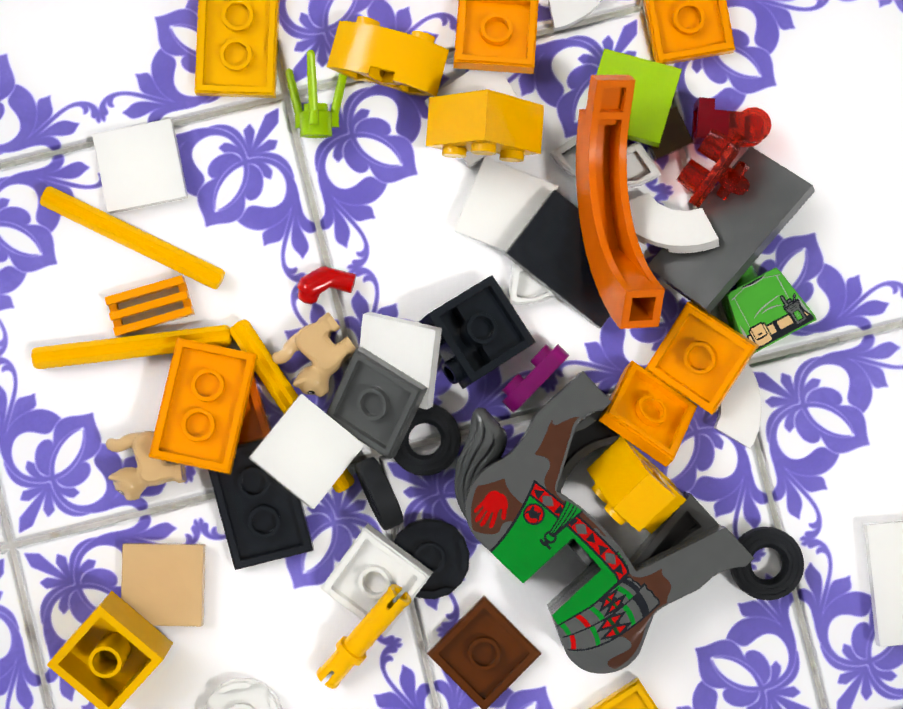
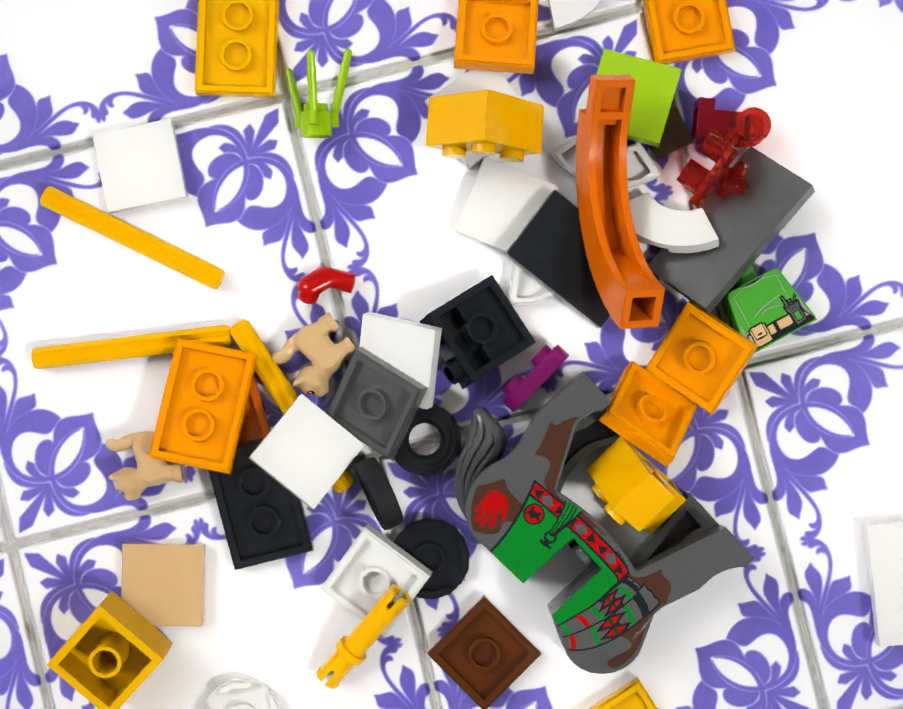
(116, 315): light orange tile -> none
(388, 57): yellow brick -> none
(741, 410): white tile -> none
(791, 568): black tyre -> none

